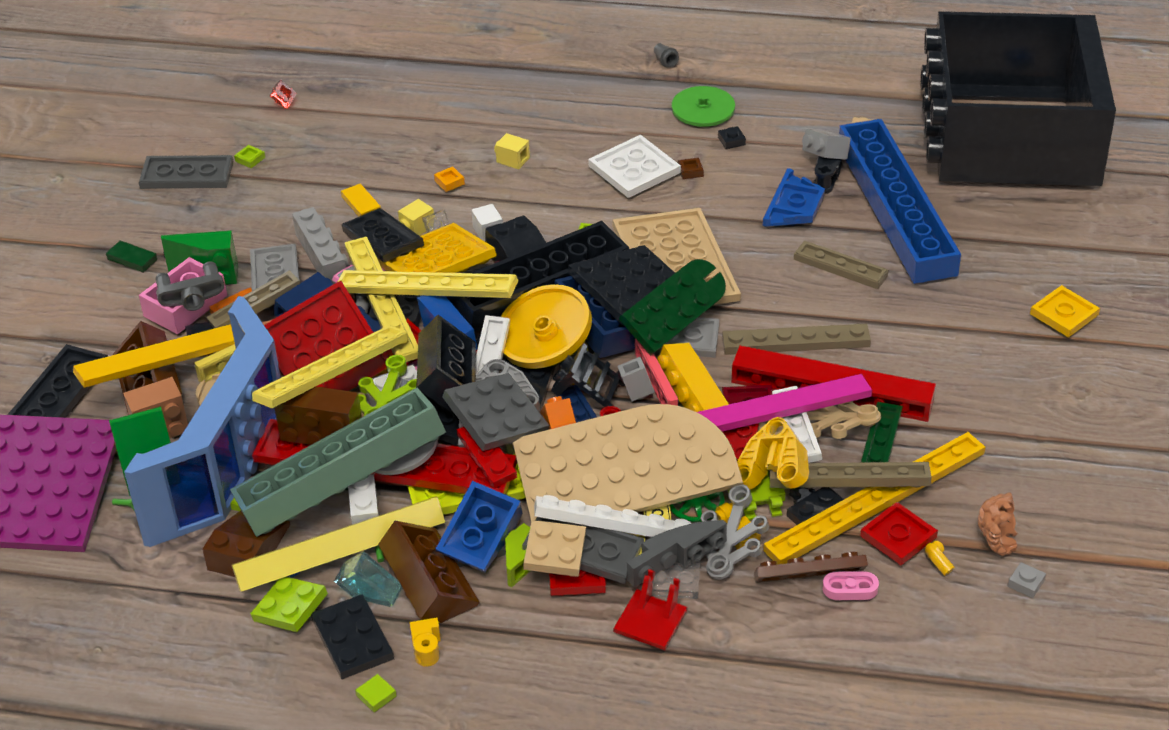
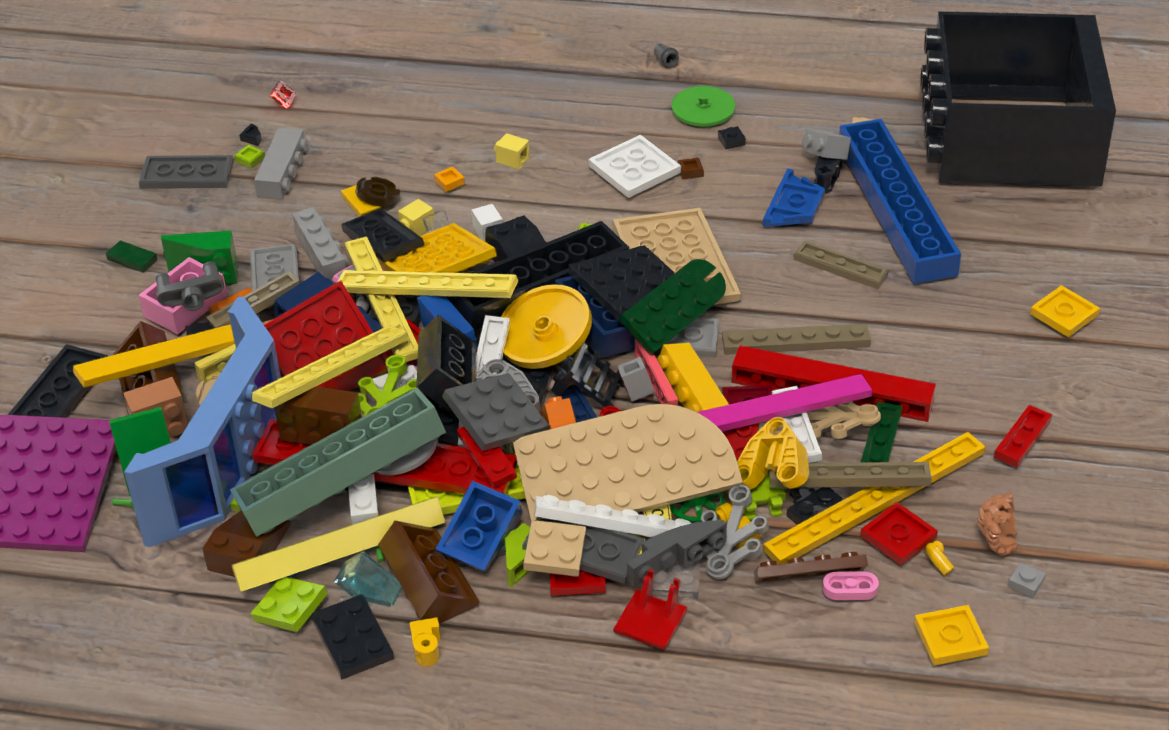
(251, 135): none -> black tile
(280, 163): none -> light grey brick
(375, 693): lime tile -> none
(377, 191): none -> dark brown tile
(951, 635): none -> yellow plate
(1022, 436): none -> red plate

